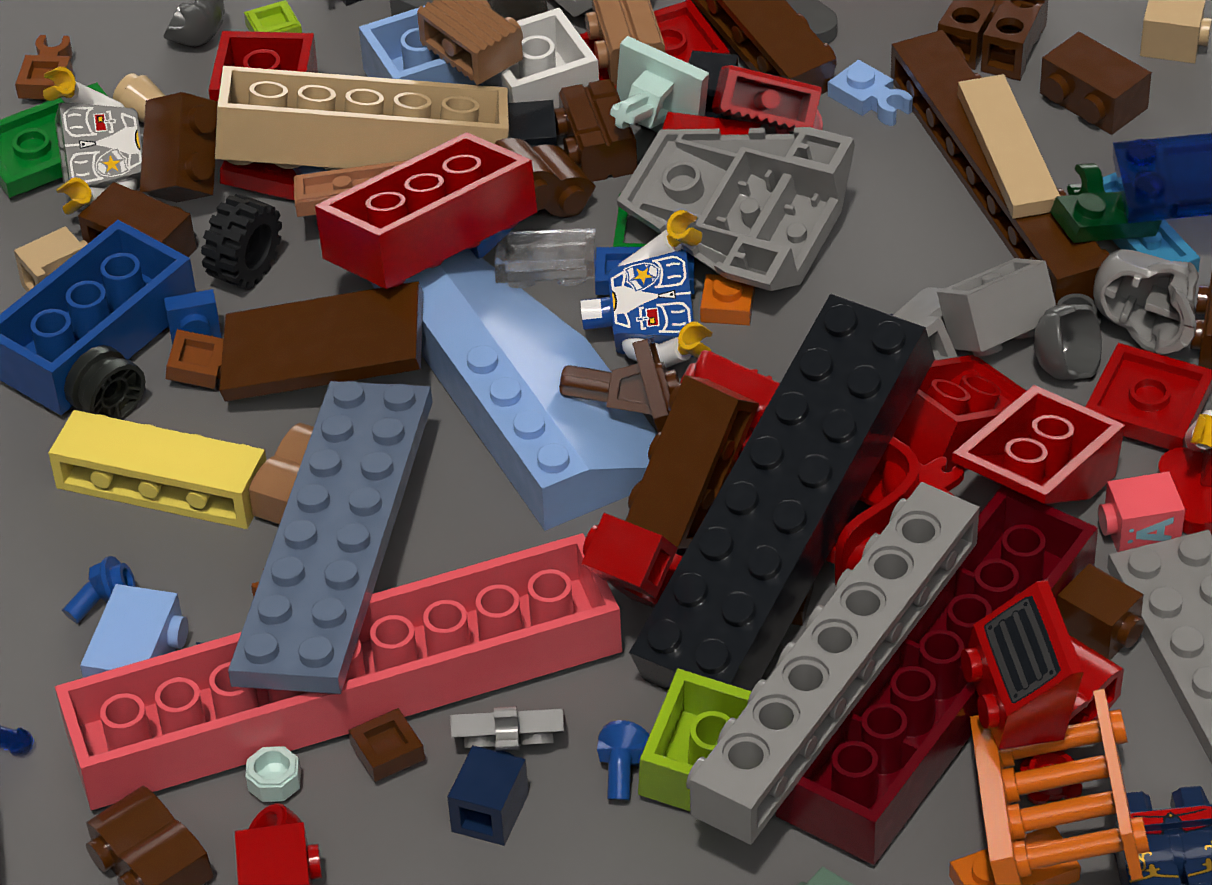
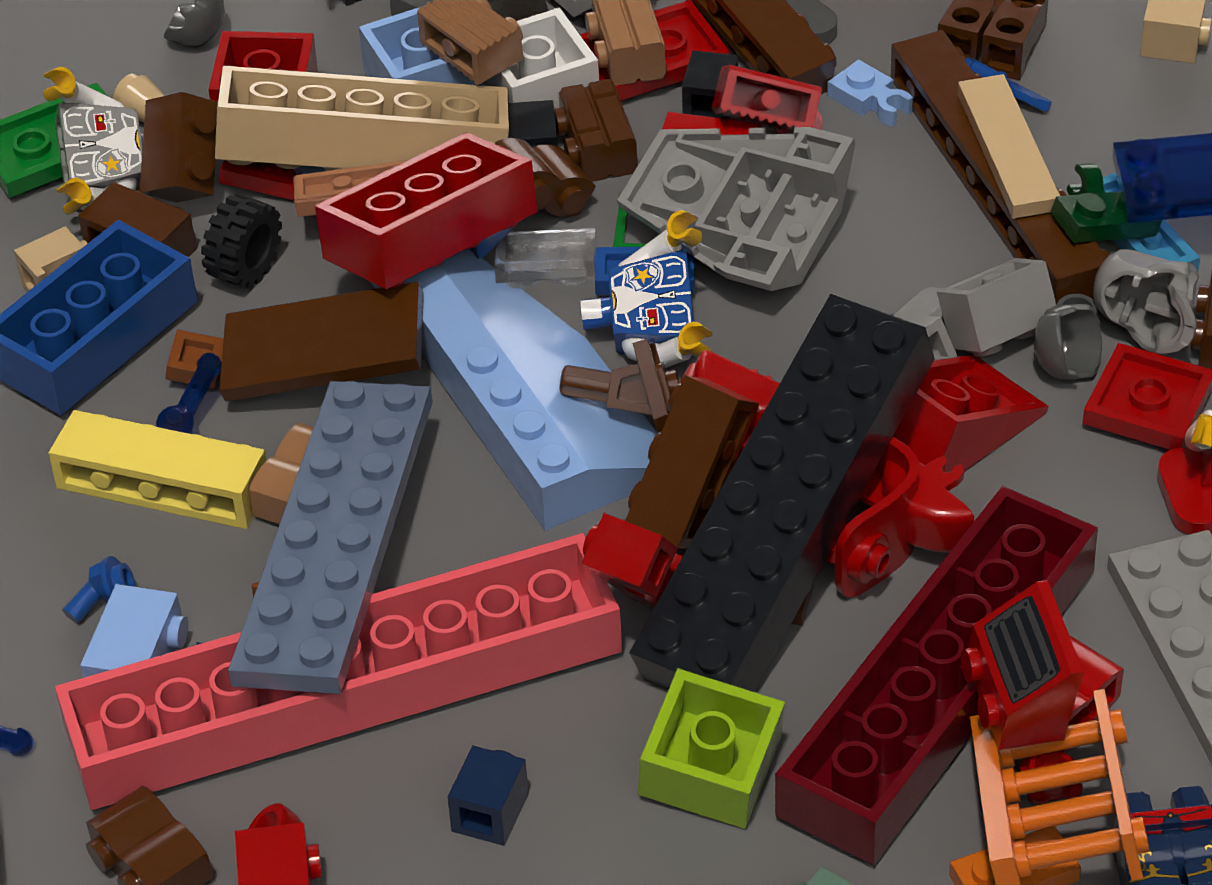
(31, 77): dark orange plate -> none
(104, 383): pearl dark grey wheel -> none
(181, 416): none -> clear blue piece
(193, 313): blue plate -> none
(273, 18): lime tile -> none
(273, 774): light aqua tile -> none
(386, 745): reddish brown plate -> none
(504, 726): light grey plate -> none
(621, 747): blue plate -> none
(656, 84): light aqua piece -> none
(726, 301): orange plate -> none
(832, 663): light grey brick -> none
(1018, 91): none -> blue piece
(1046, 448): red slope -> none
(1095, 82): reddish brown brick -> none
(1101, 611): reddish brown brick -> none
(1141, 511): coral brick -> none

